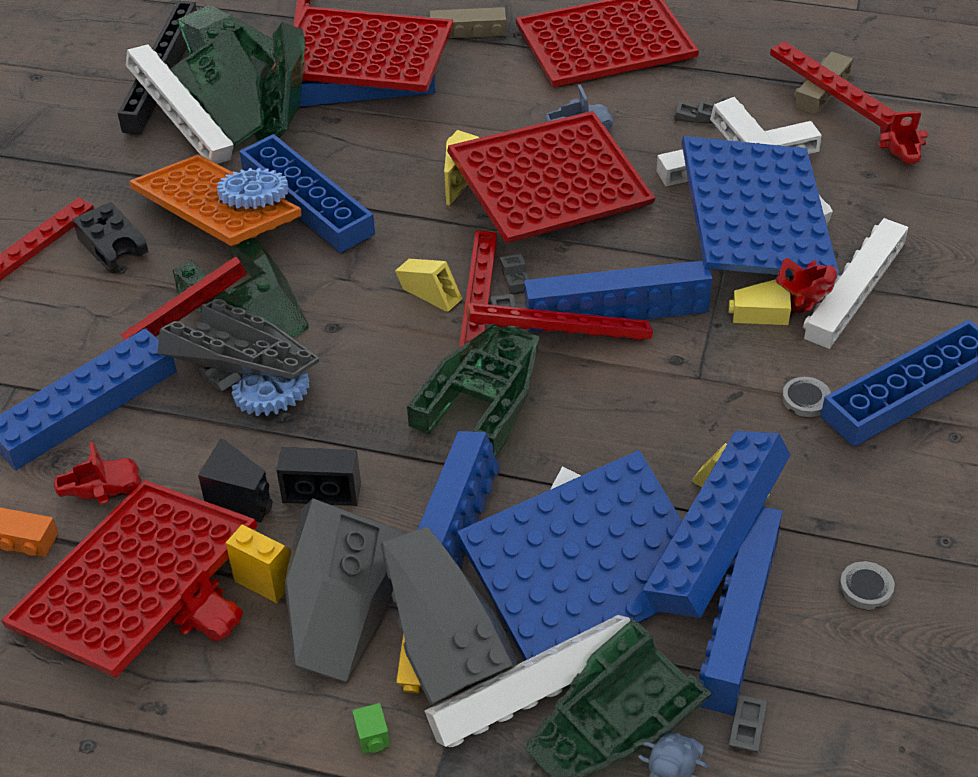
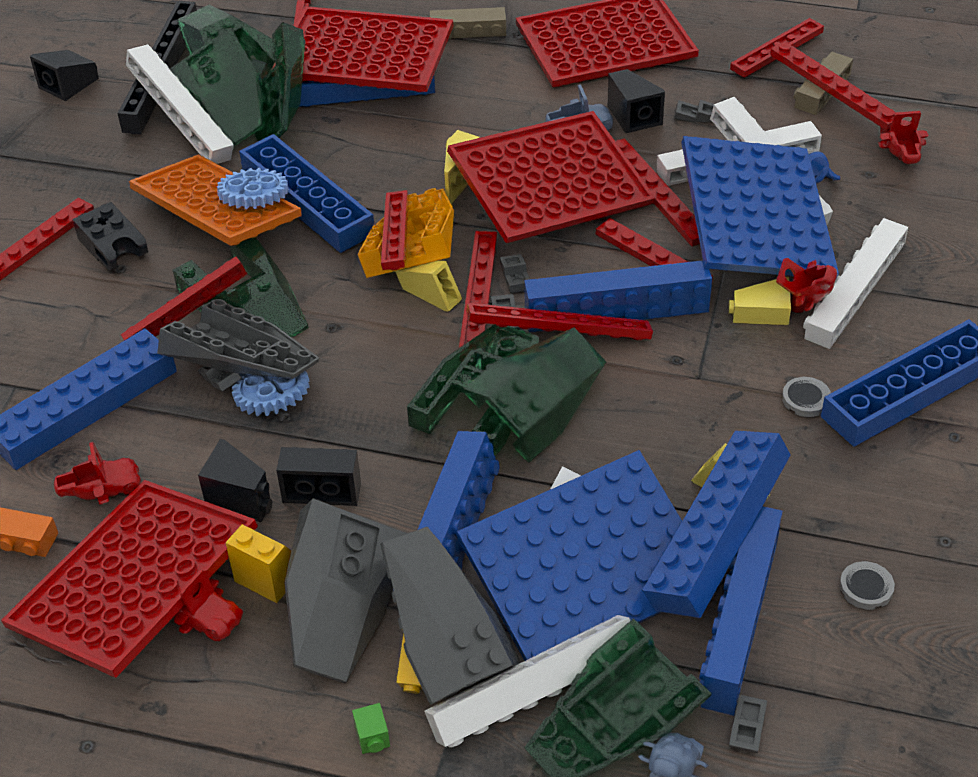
(63, 73): none -> black slope
(395, 230): none -> red plate
(427, 233): none -> light orange wedge
(539, 388): none -> clear green wedge
(635, 101): none -> black slope
(636, 244): none -> red plate
(665, 199): none -> red plate
(761, 56): none -> red plate
(821, 167): none -> blue piece

